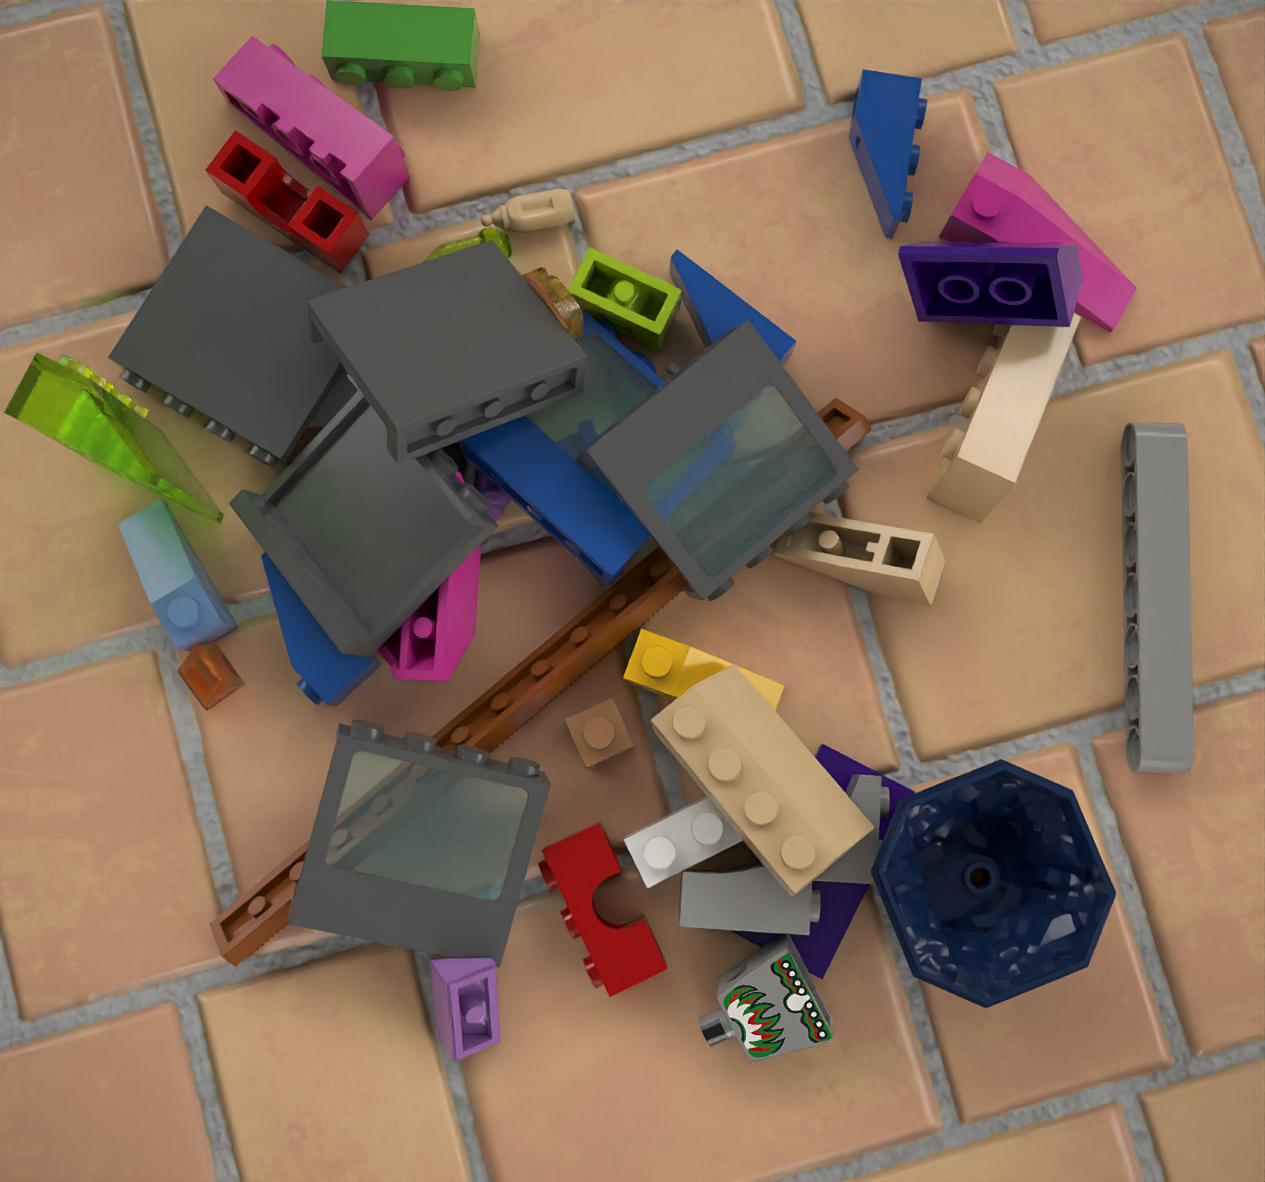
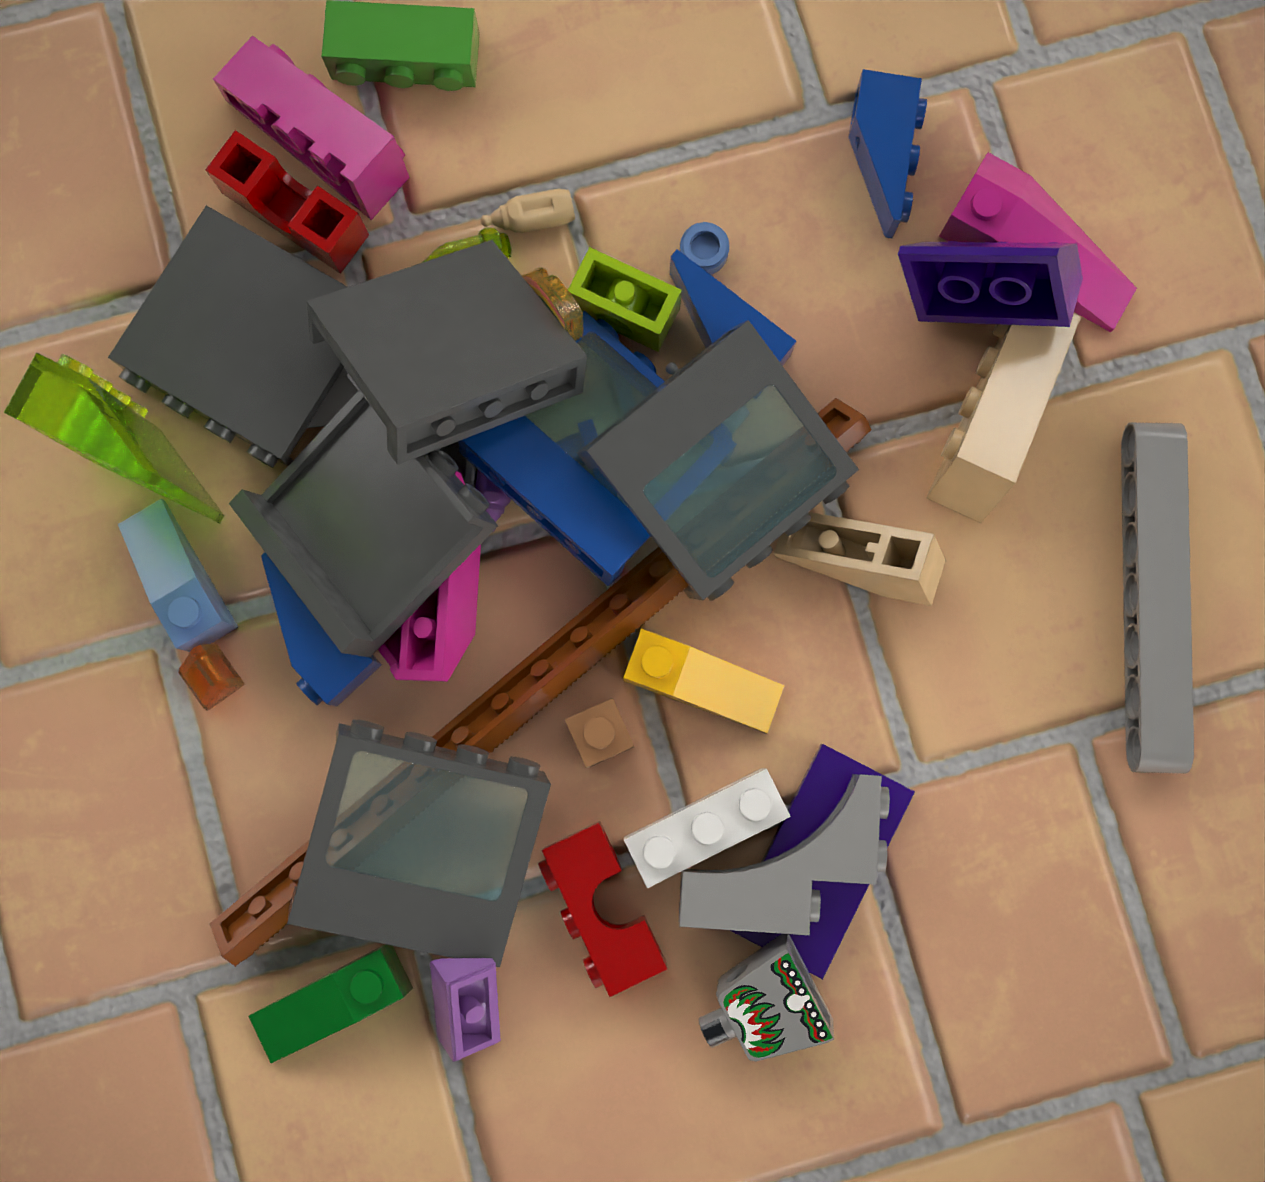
(331, 1003): none -> green slope
(706, 246): none -> medium blue tile
(761, 778): tan slope -> none
(1039, 891): dark blue rock -> none

